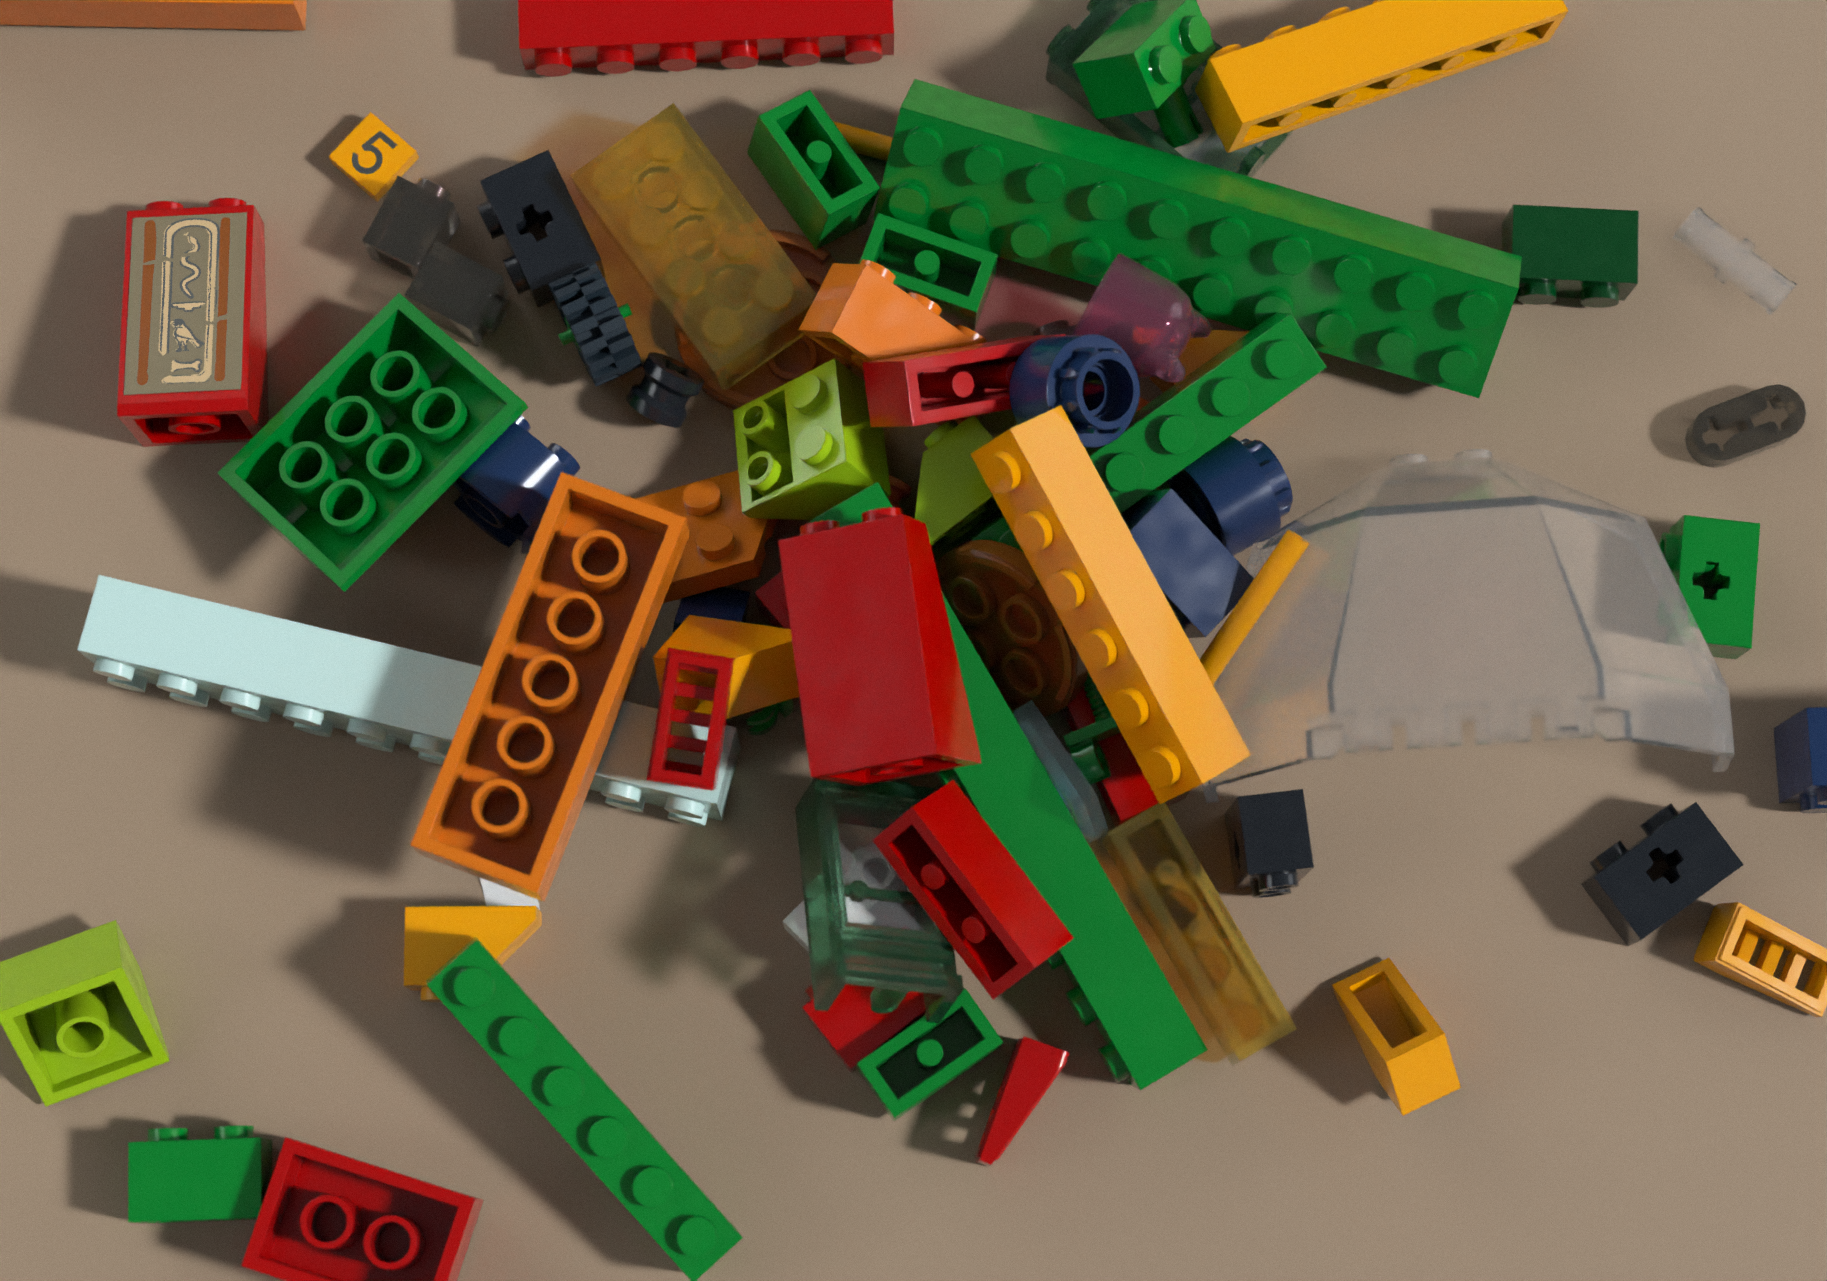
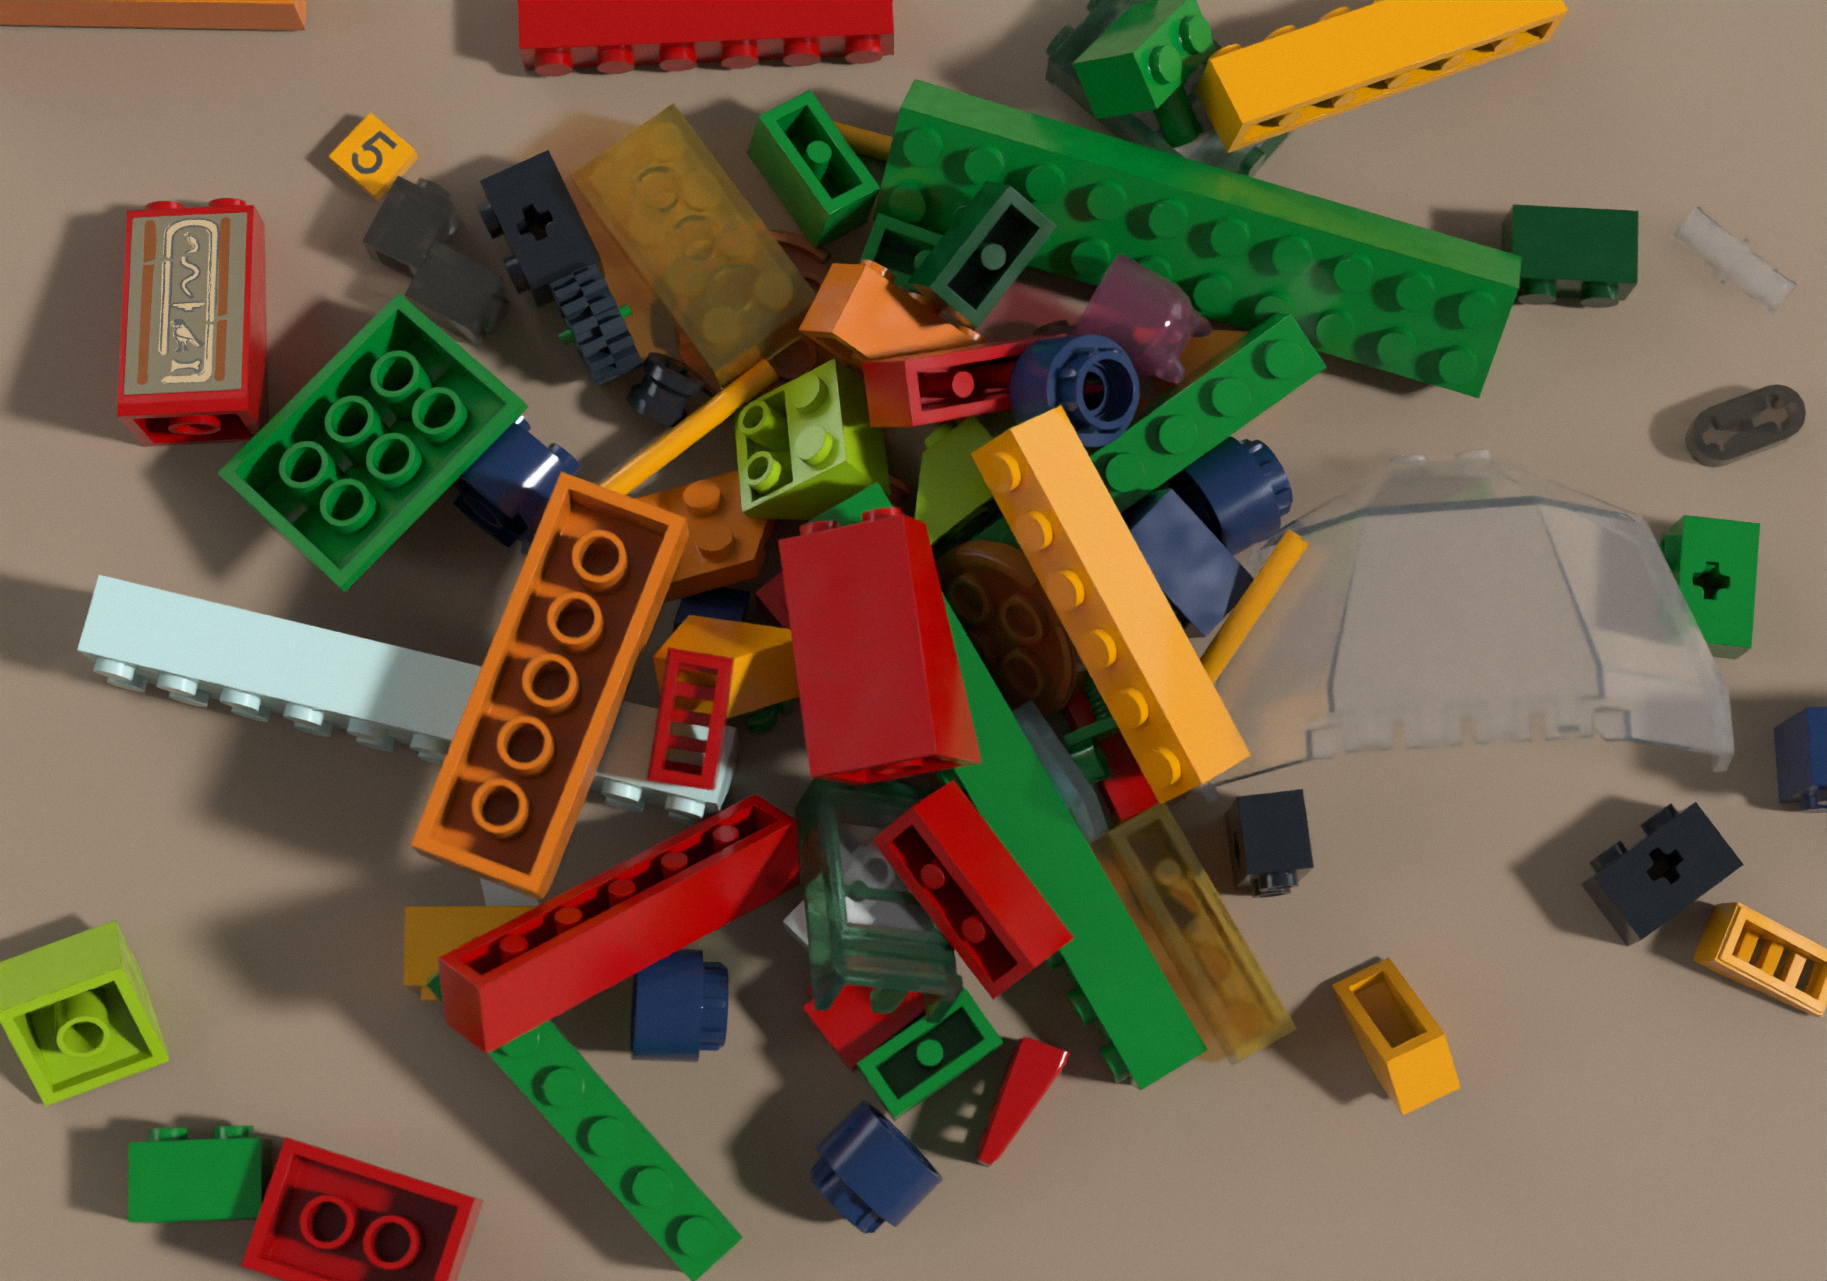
(618, 923): none -> red brick
(679, 1008): none -> dark blue piece
(691, 429): none -> light orange piece
(872, 1170): none -> dark blue piece
(982, 253): none -> dark green brick

